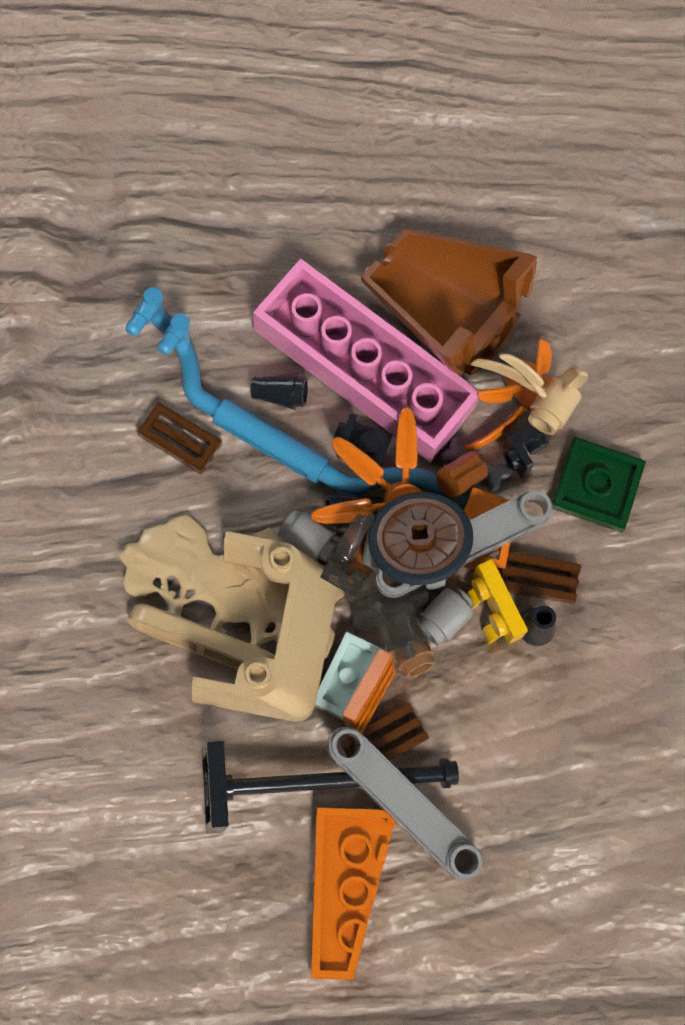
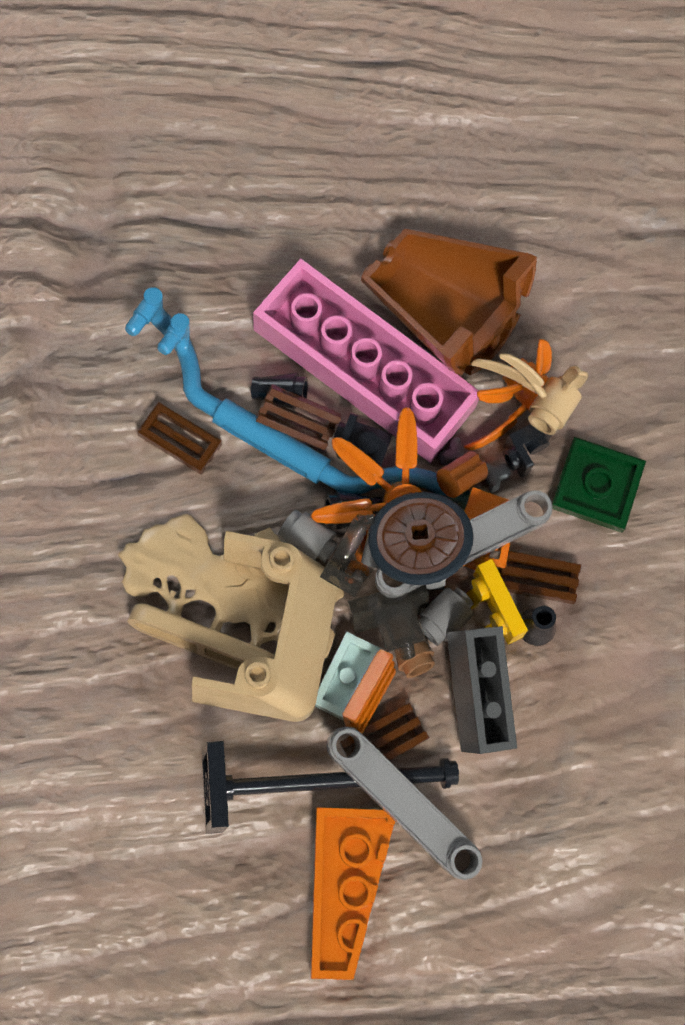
(293, 430): none -> reddish brown tile
(482, 690): none -> dark grey brick

